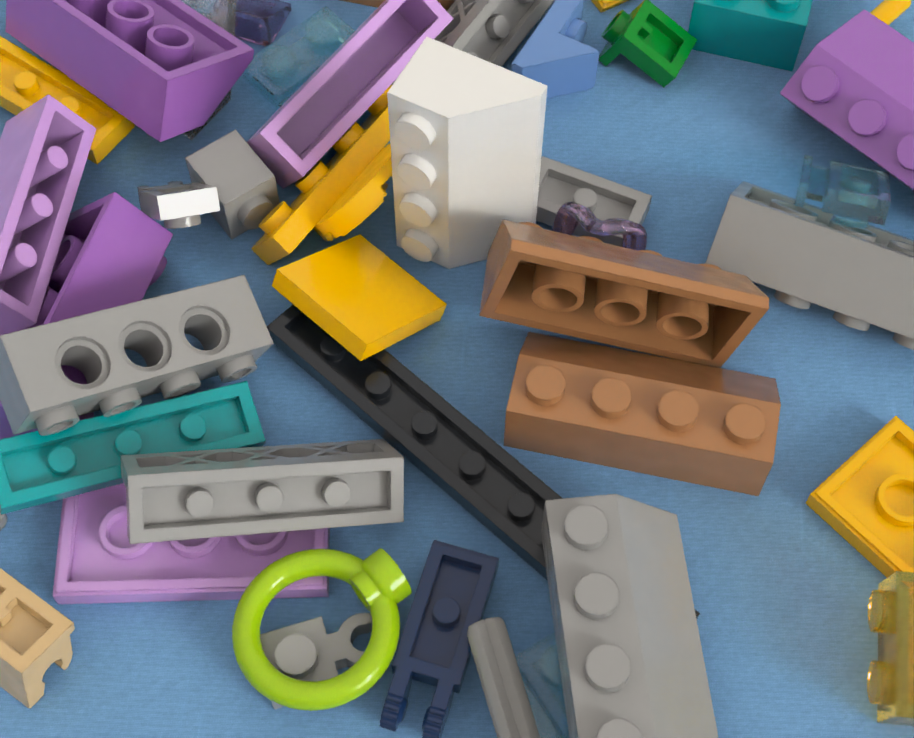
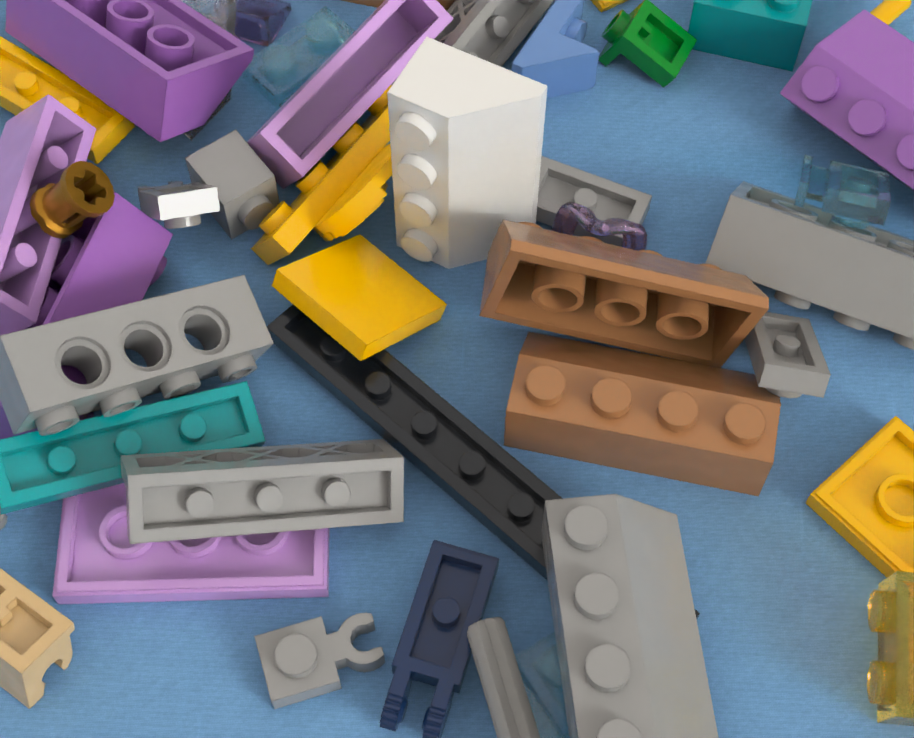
(79, 194): none -> pearl gold bush
(377, 585): lime piece -> none
(787, 356): none -> light grey plate

